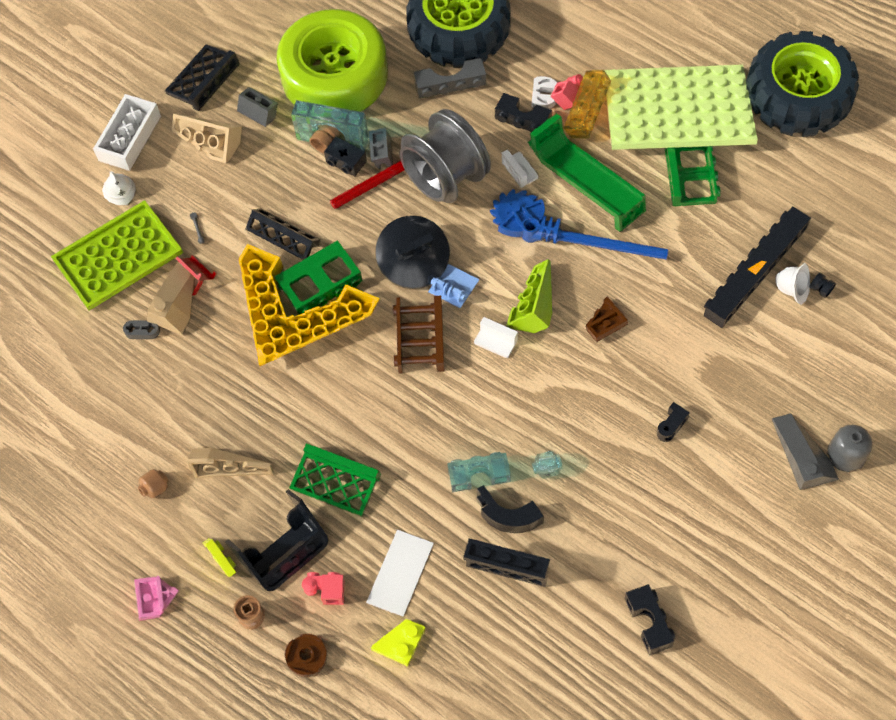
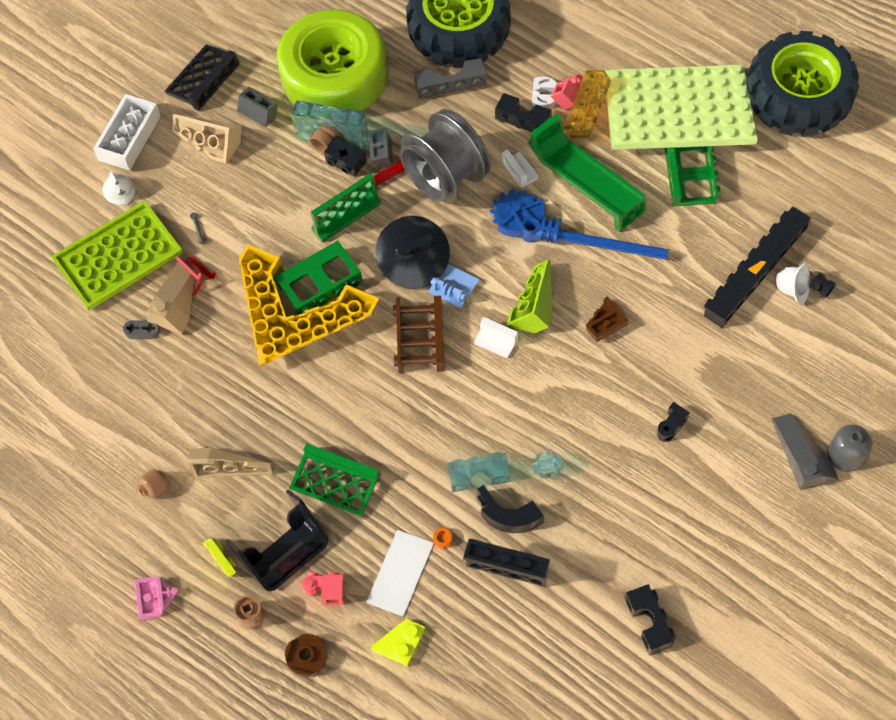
(284, 227): black fence -> none
(343, 216): none -> green fence
(443, 538): none -> orange tile

